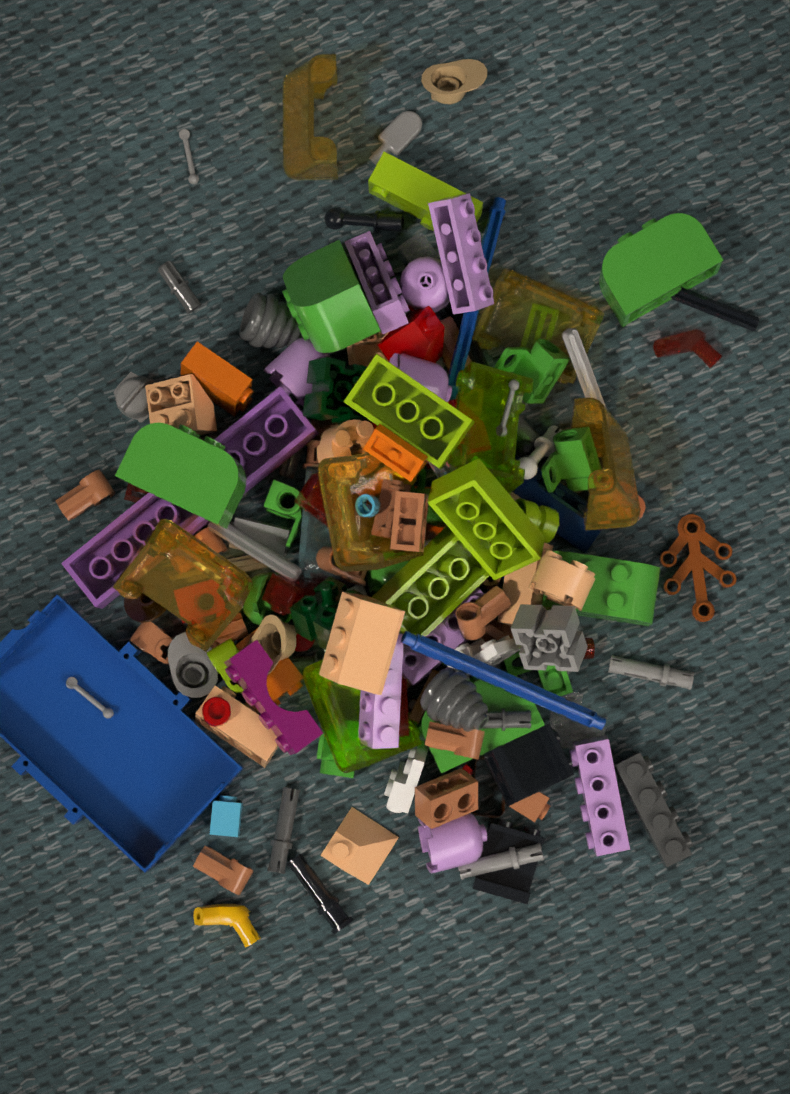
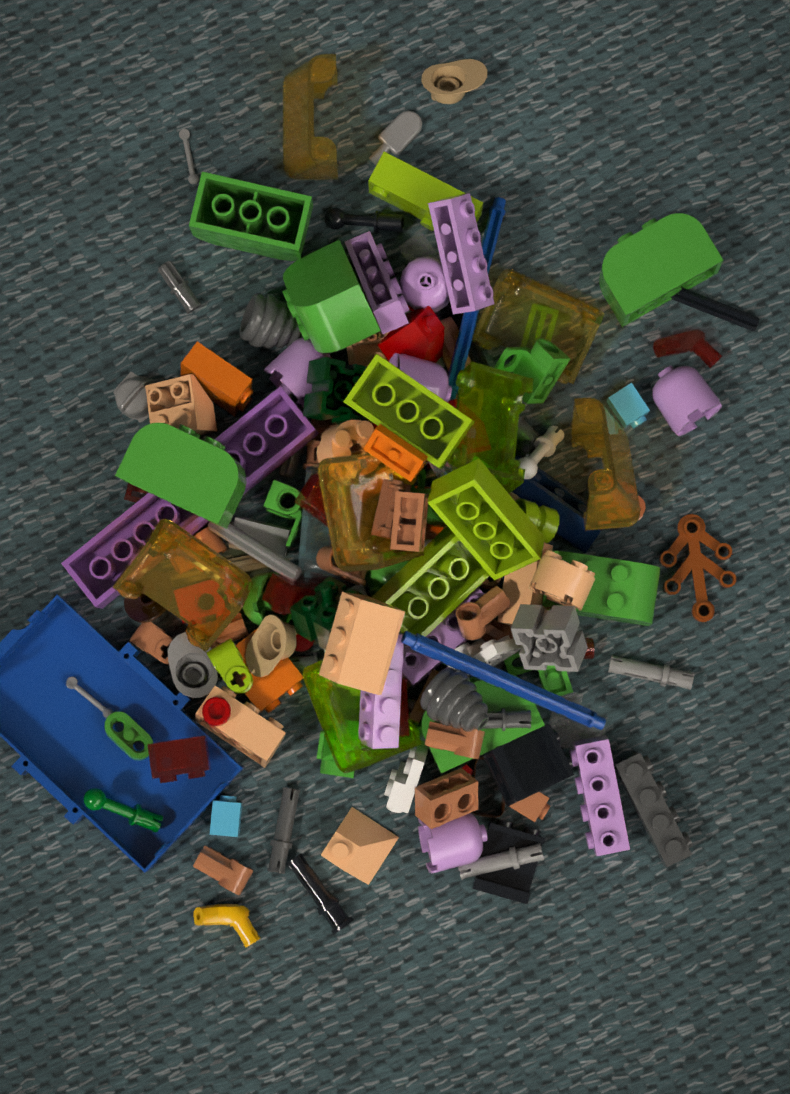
(89, 493): nougat piece -> none
(96, 799): none -> green pin
(128, 736): none -> bright green plate
(178, 758): none -> clear red brick
(250, 217): none -> bright green brick
(251, 669): magenta arch -> none
(365, 509): medium azure hinge -> none
(501, 430): light grey hinge -> none
(572, 460): bright green piece -> none
(581, 364): light grey axle -> none
(628, 407): none -> medium azure brick
(684, 398): none -> lavender cylinder

